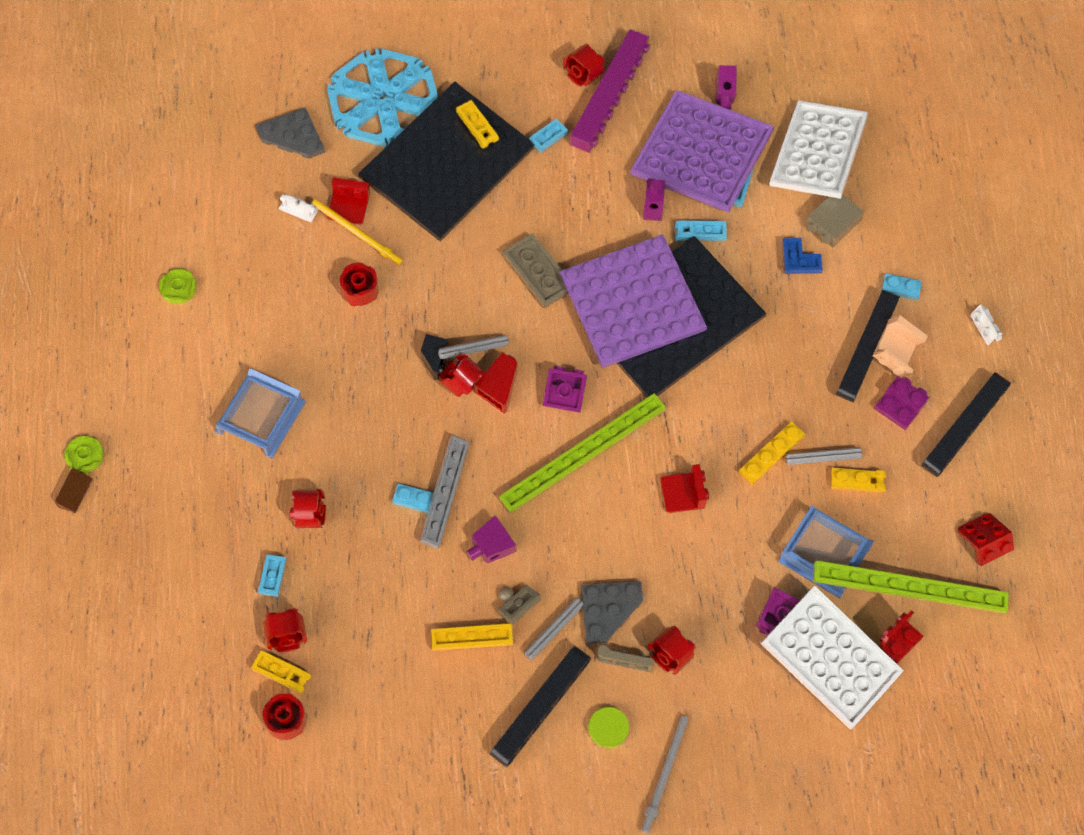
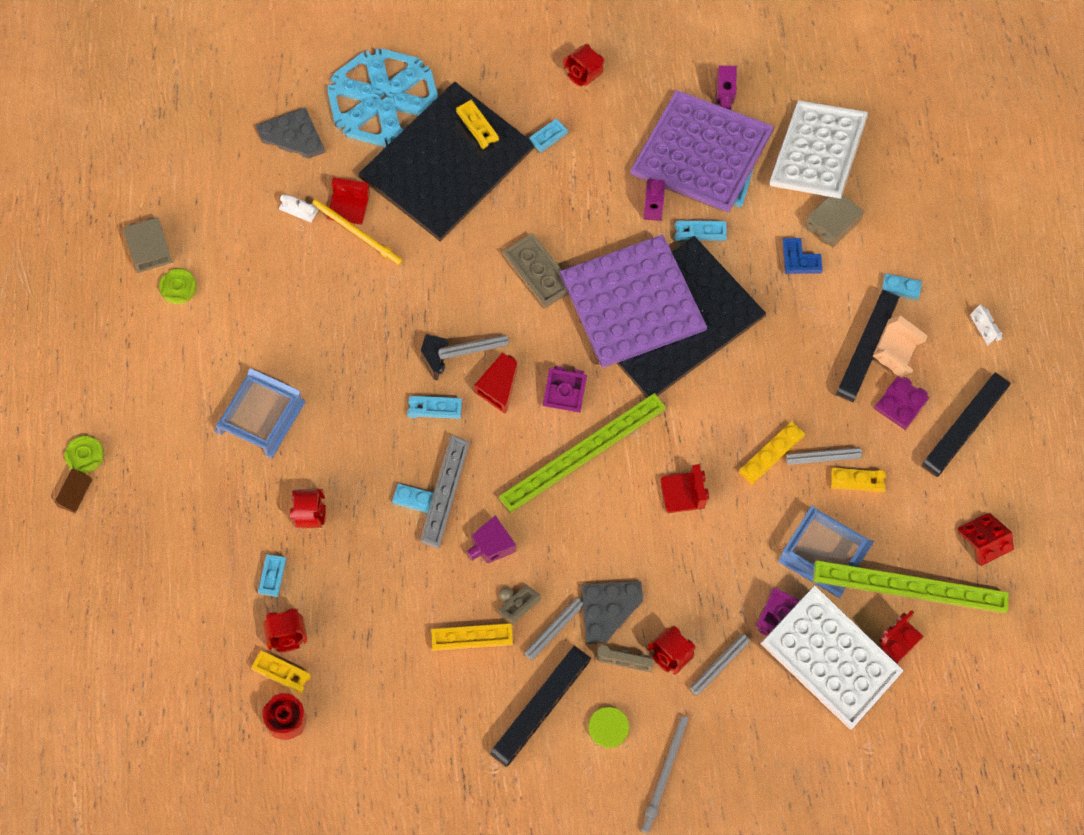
(147, 245): none -> dark tan brick
(359, 284): red brick -> none
(435, 407): none -> medium azure plate
(461, 375): red brick -> none
(609, 91): magenta brick -> none
(729, 654): none -> light grey axle

